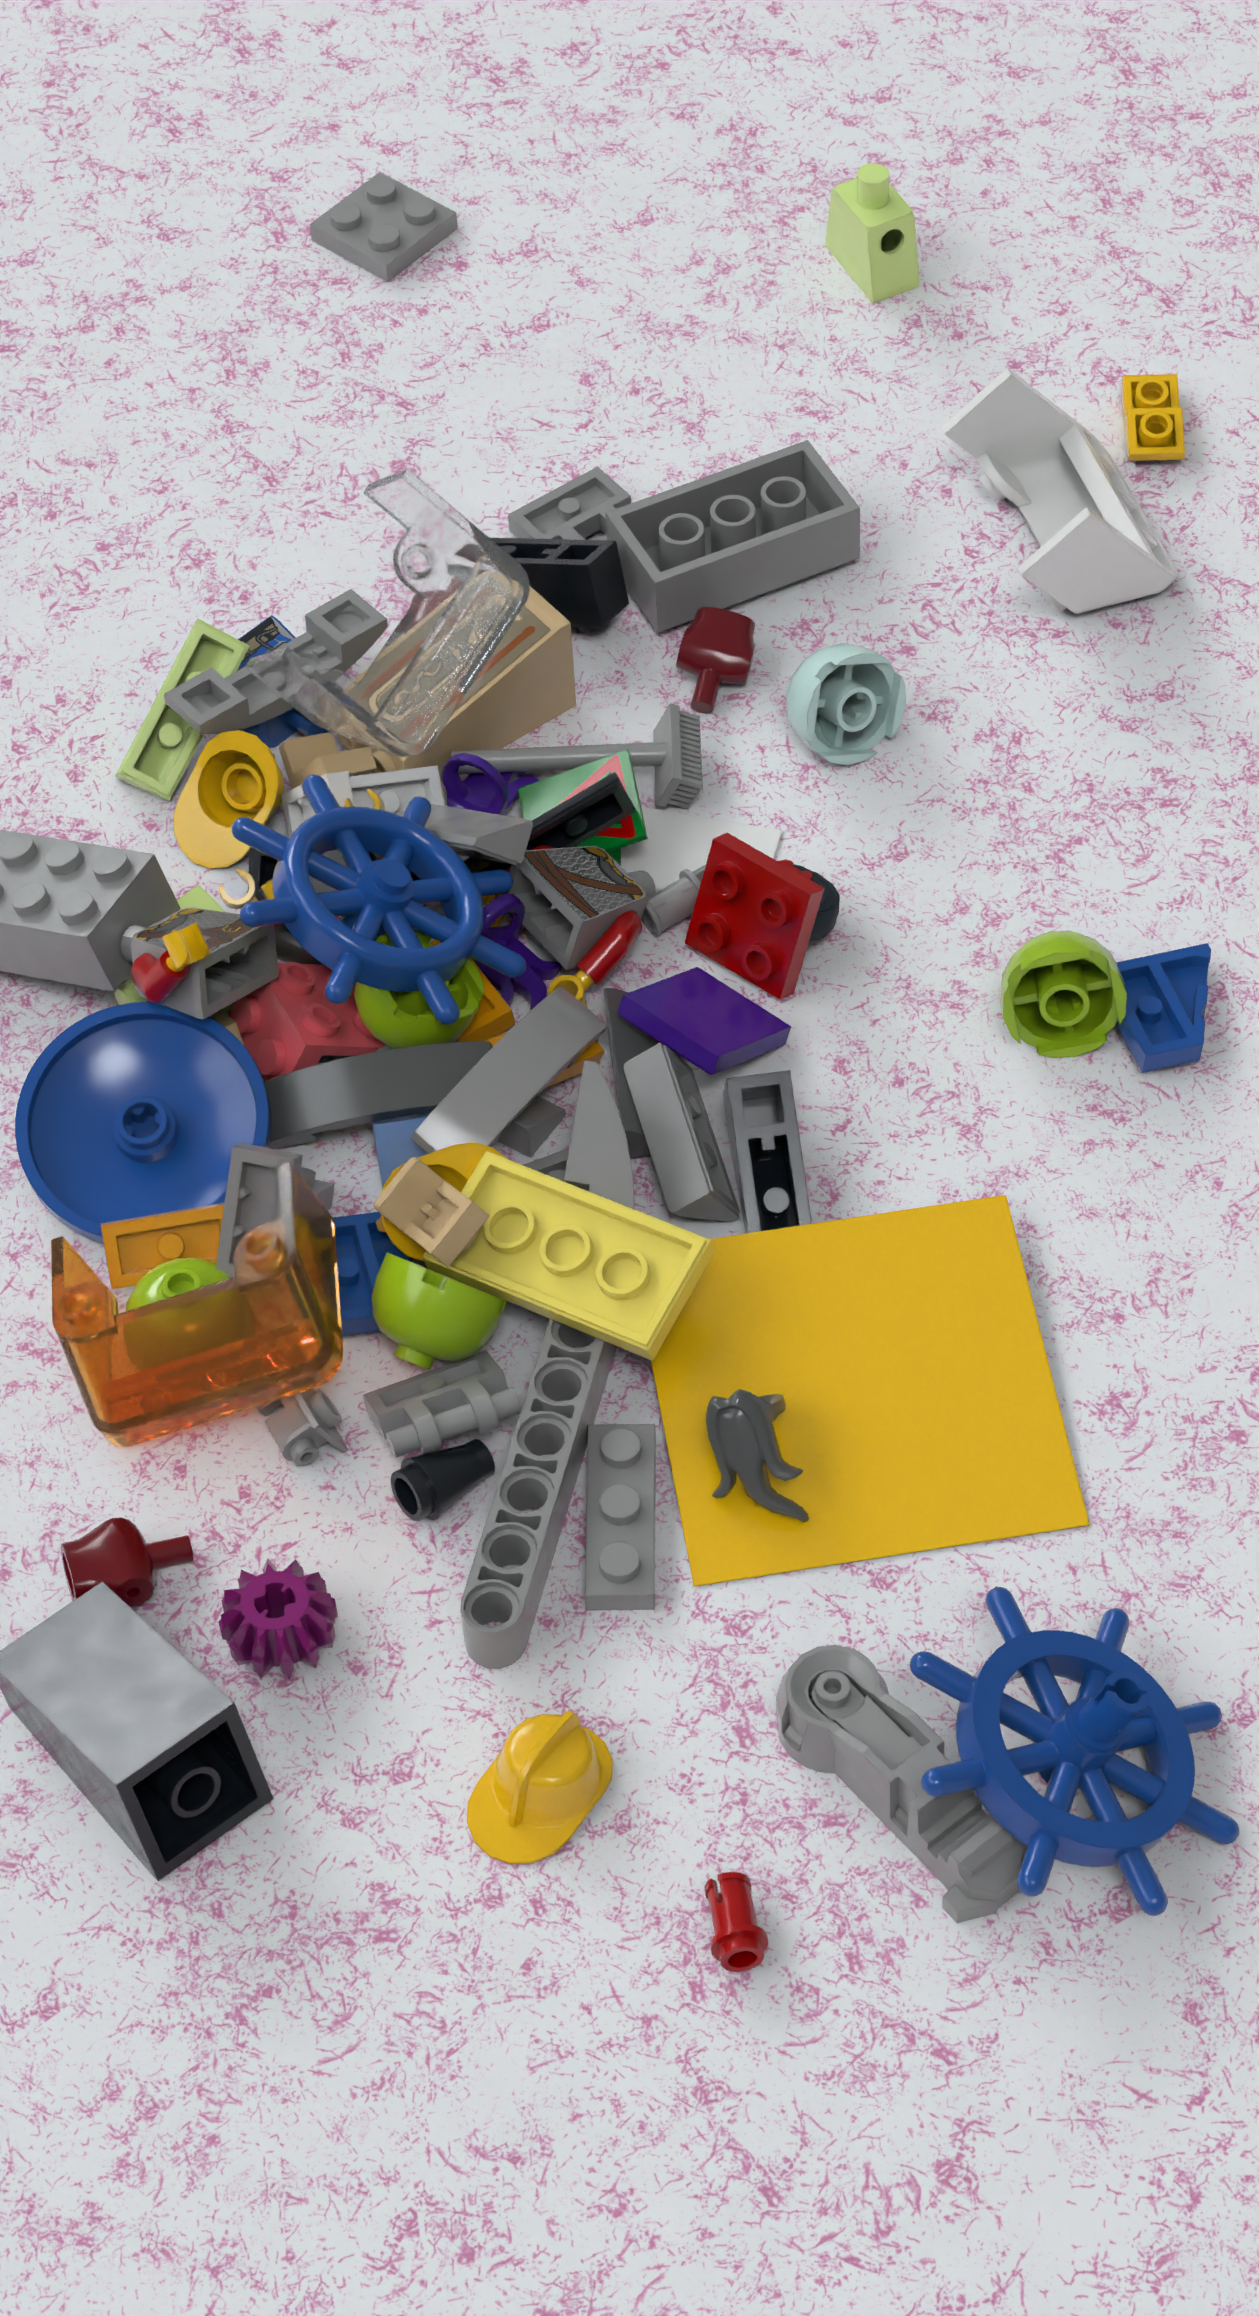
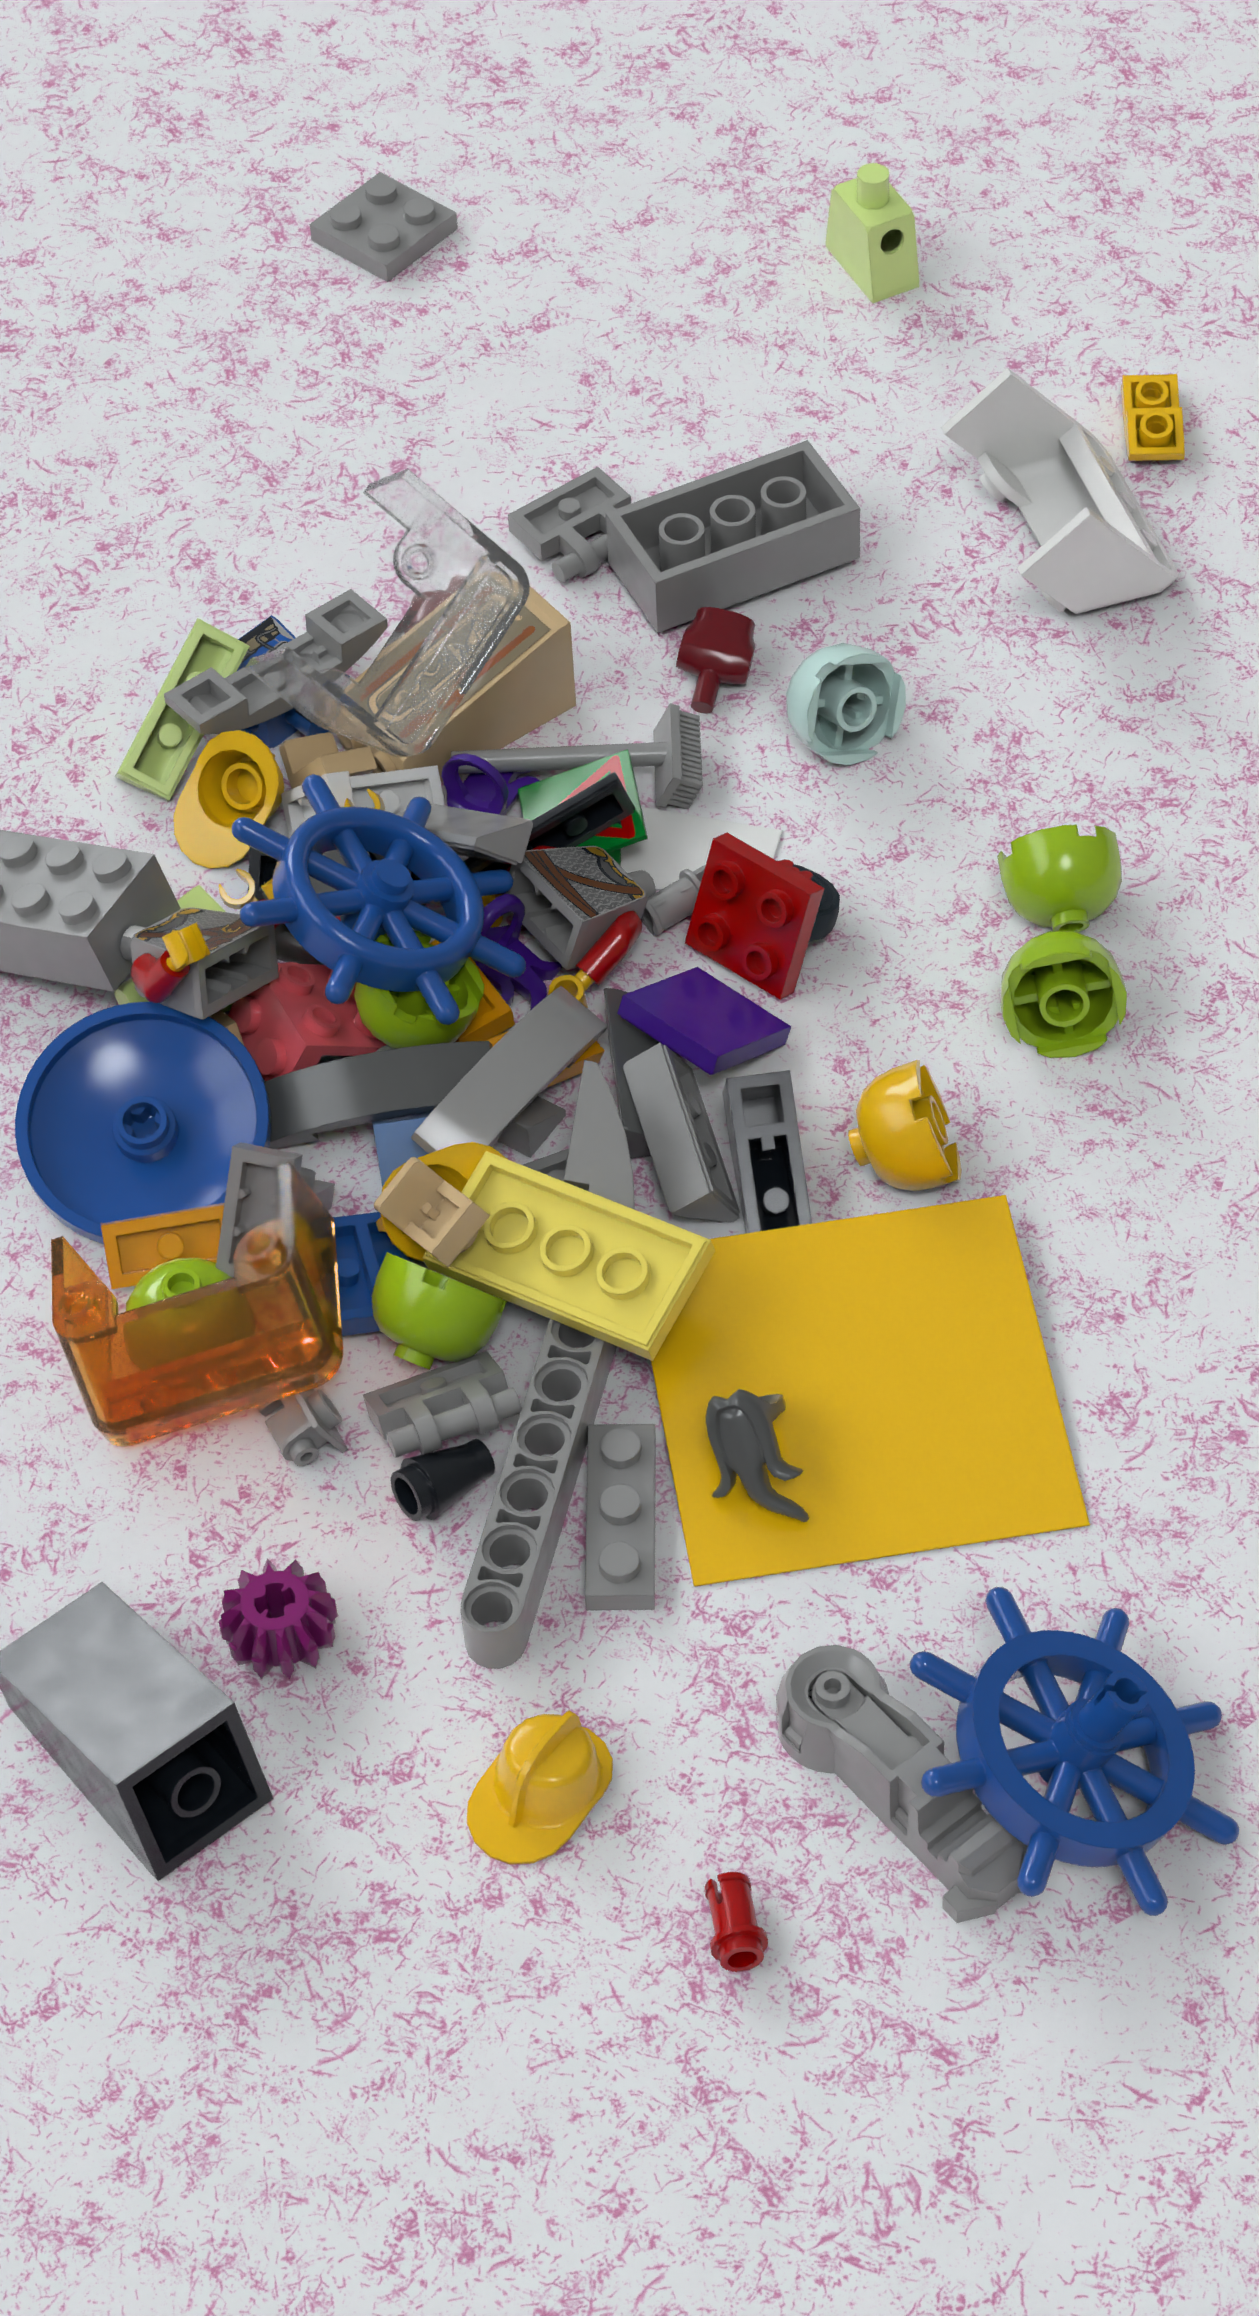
(121, 1560): dark red piece -> none
(574, 576): black slope -> none
(905, 1130): none -> yellow cylinder
(1062, 876): none -> lime cylinder
(1166, 1006): blue wing -> none

